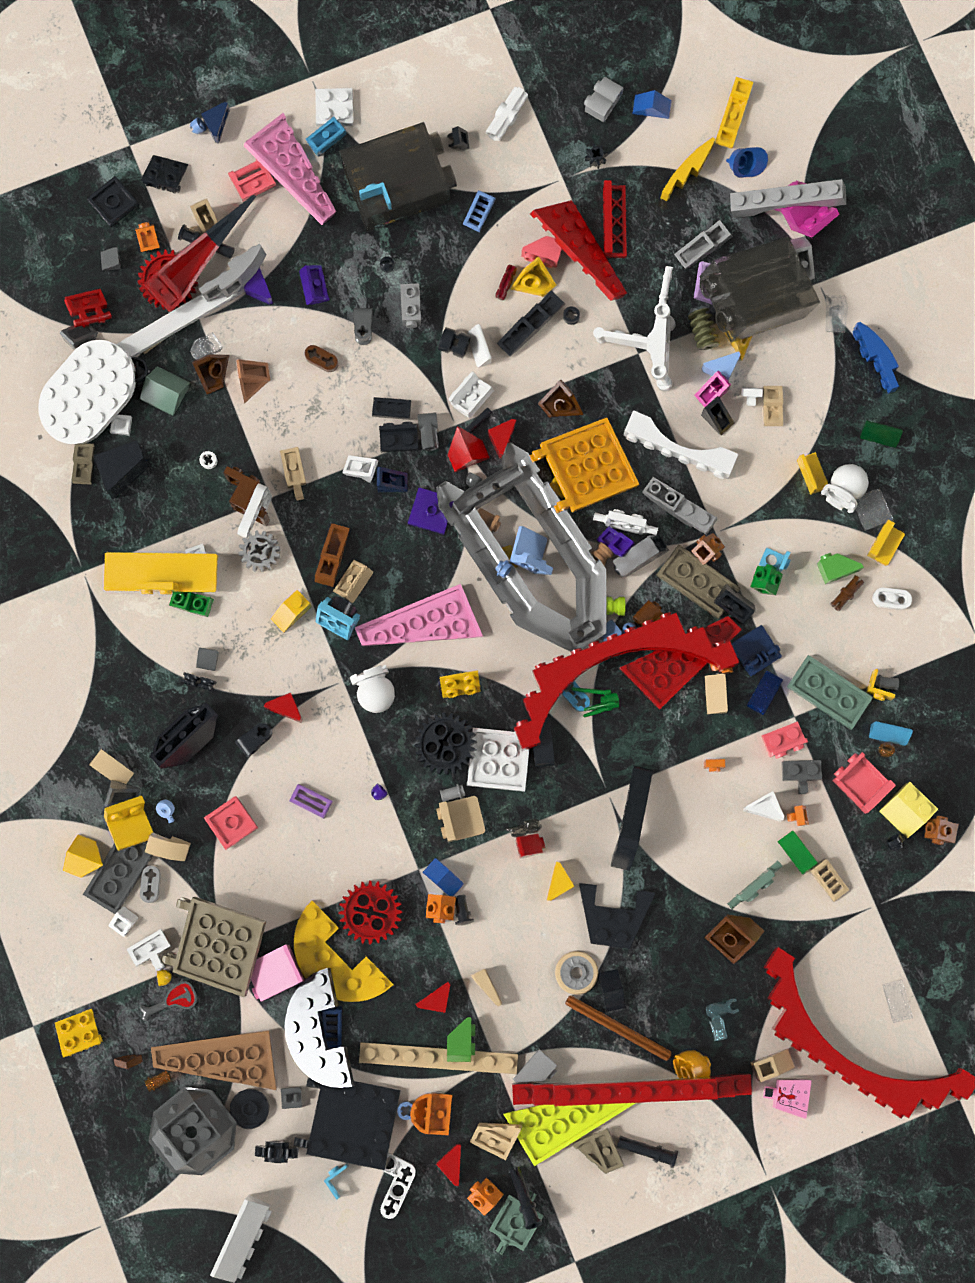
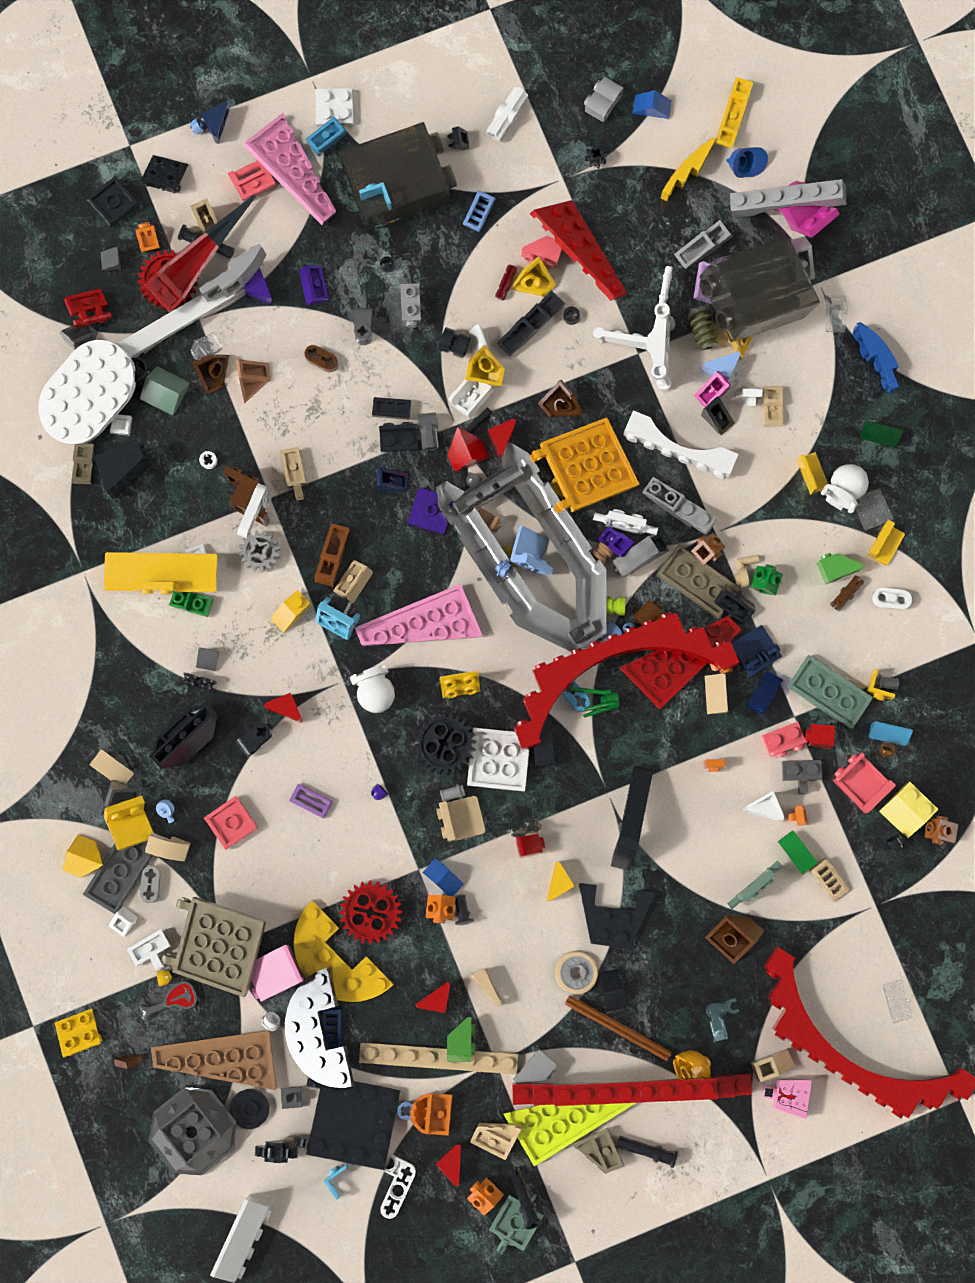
(157, 1081): clear orange pin -> none
(271, 1021): none -> white plate
(360, 467): white slope -> none
(485, 368): none -> yellow slope
(608, 217): red fence -> none
(742, 575): none -> tan plate
(782, 560): medium azure bracket -> none
(820, 736): none -> red slope

